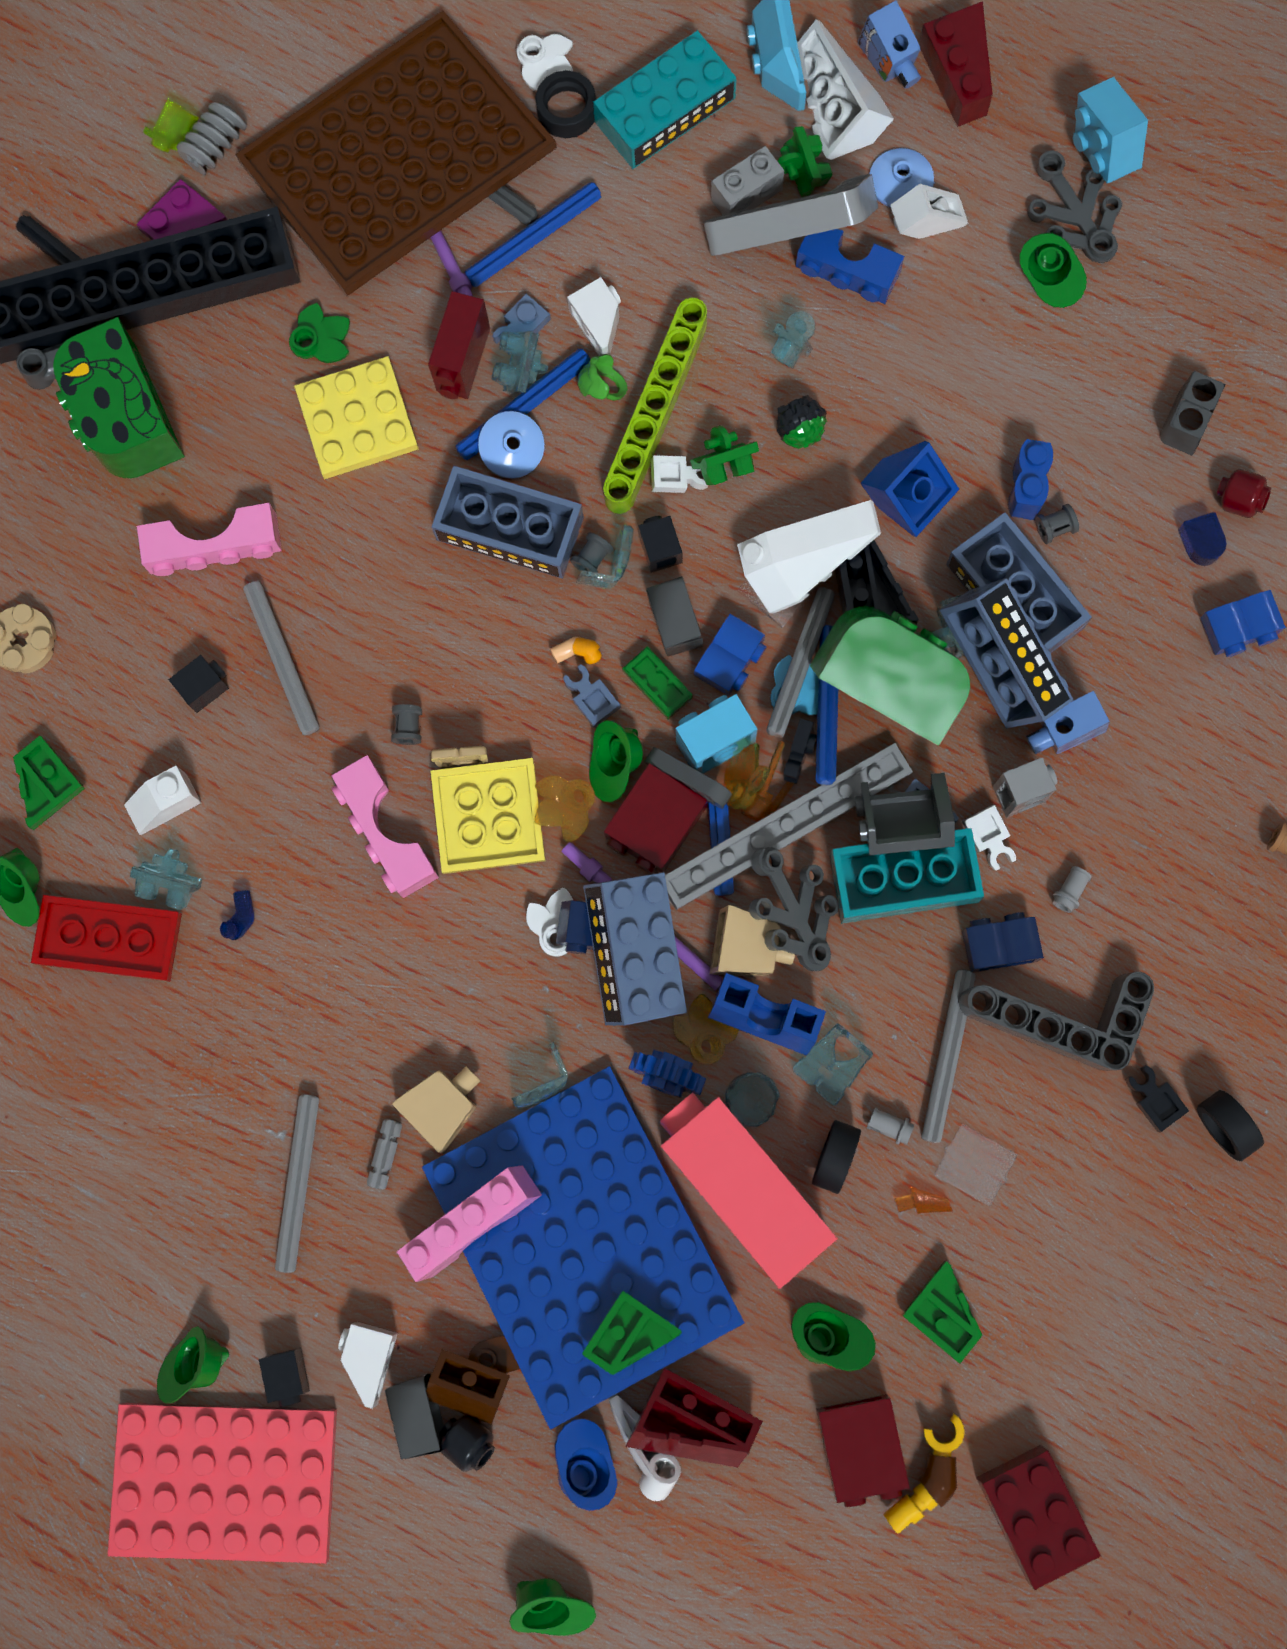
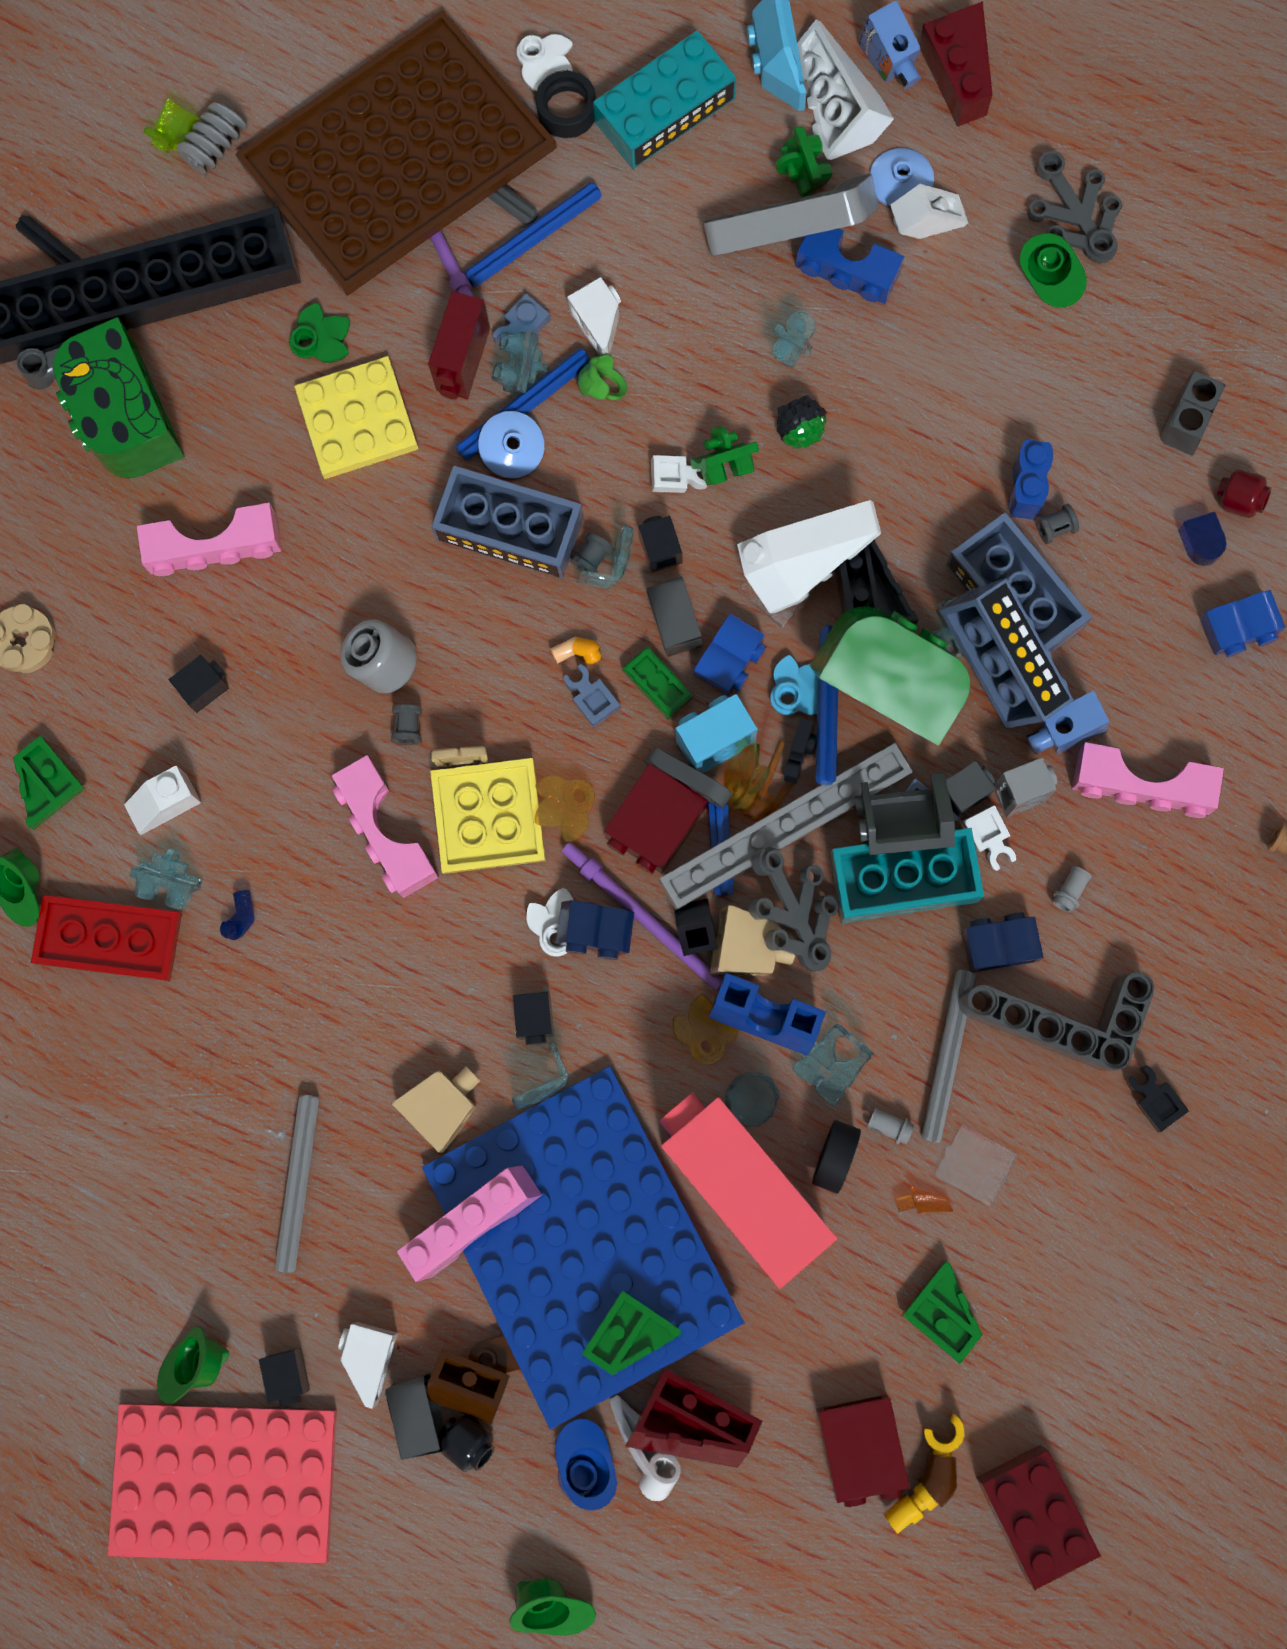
(178, 212): magenta wing -> none
(281, 658): light grey axle -> none
(378, 656): none -> light grey head
(384, 1154): light grey axle -> none
(533, 1017): none -> black brick
(613, 757): green piece -> none
(635, 949): sand blue brick -> none
(657, 390): lime beam -> none
(667, 1073): blue gear -> none
(696, 927): none -> black brick
(747, 183): light grey brick -> none
(800, 662): light grey axle -> none
(832, 1337): green piece -> none
(911, 486): blue slope -> none
(970, 787): none -> dark grey brick
(1103, 772): none -> bright pink arch
(1110, 130): medium azure brick -> none
(1230, 1125): black tyre -> none

